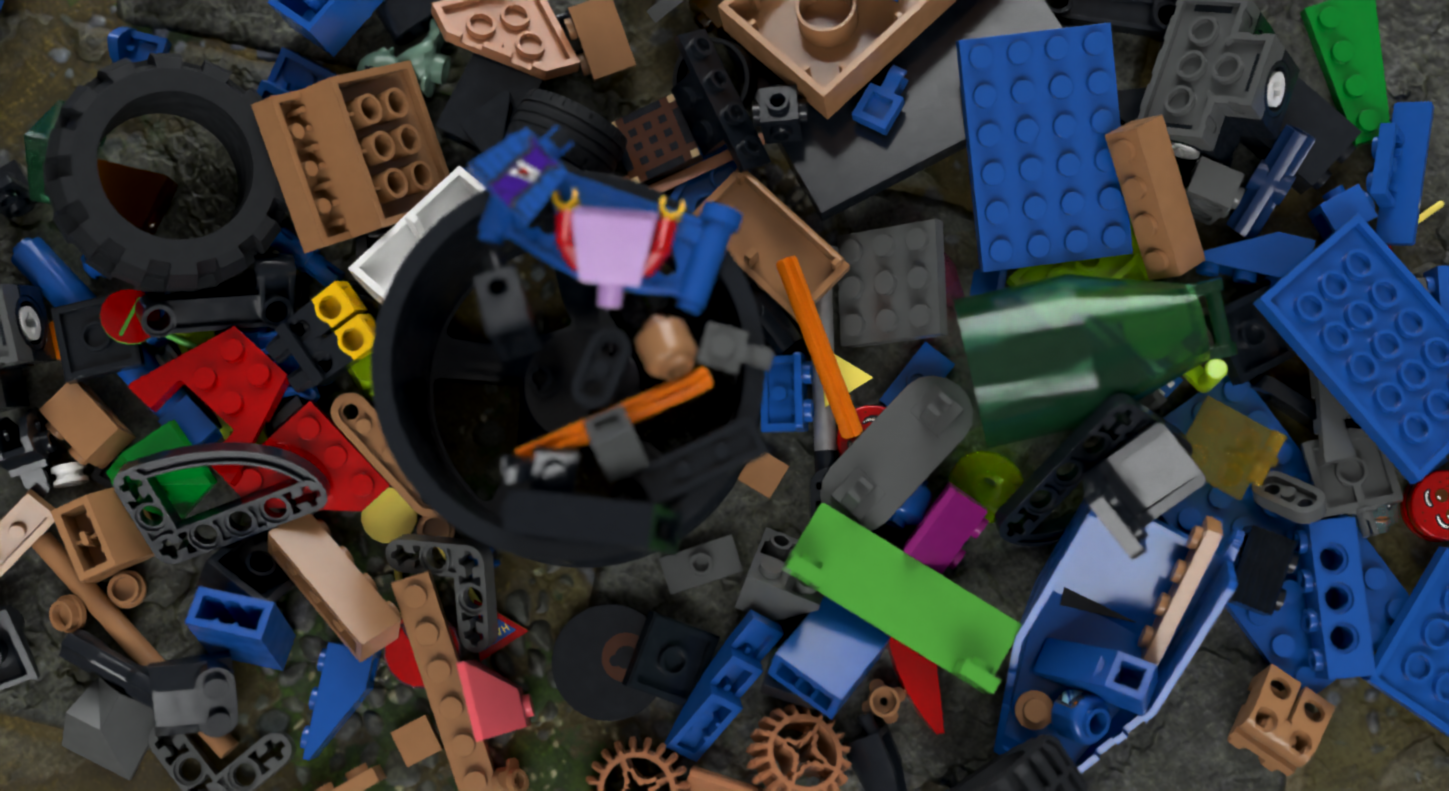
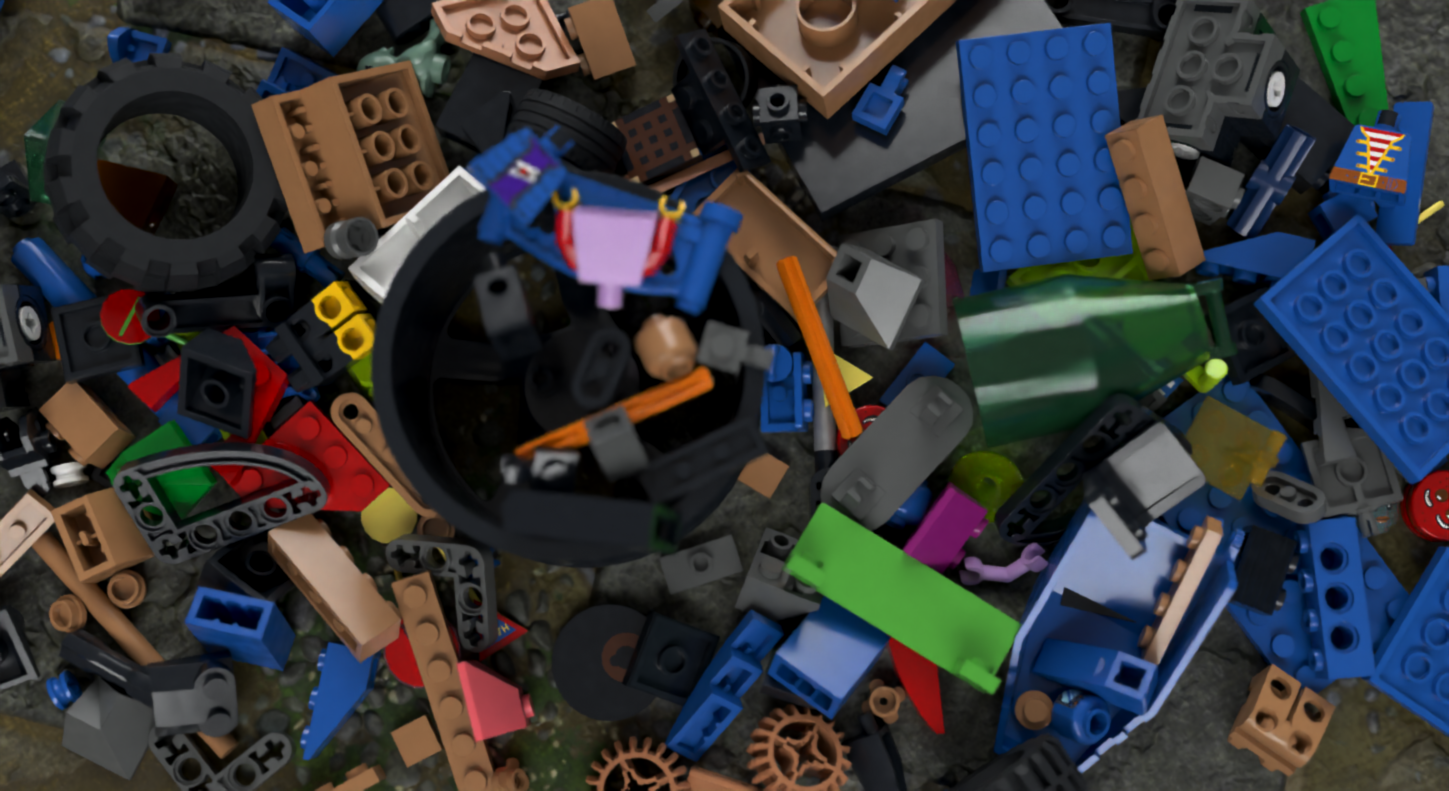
(63, 690): none -> blue bush
(217, 382): none -> black slope
(351, 238): none -> dark grey wheel
(782, 363): none -> blue tile
(871, 294): none -> dark grey slope
(1029, 560): none -> lavender arm
(1374, 162): none -> torso

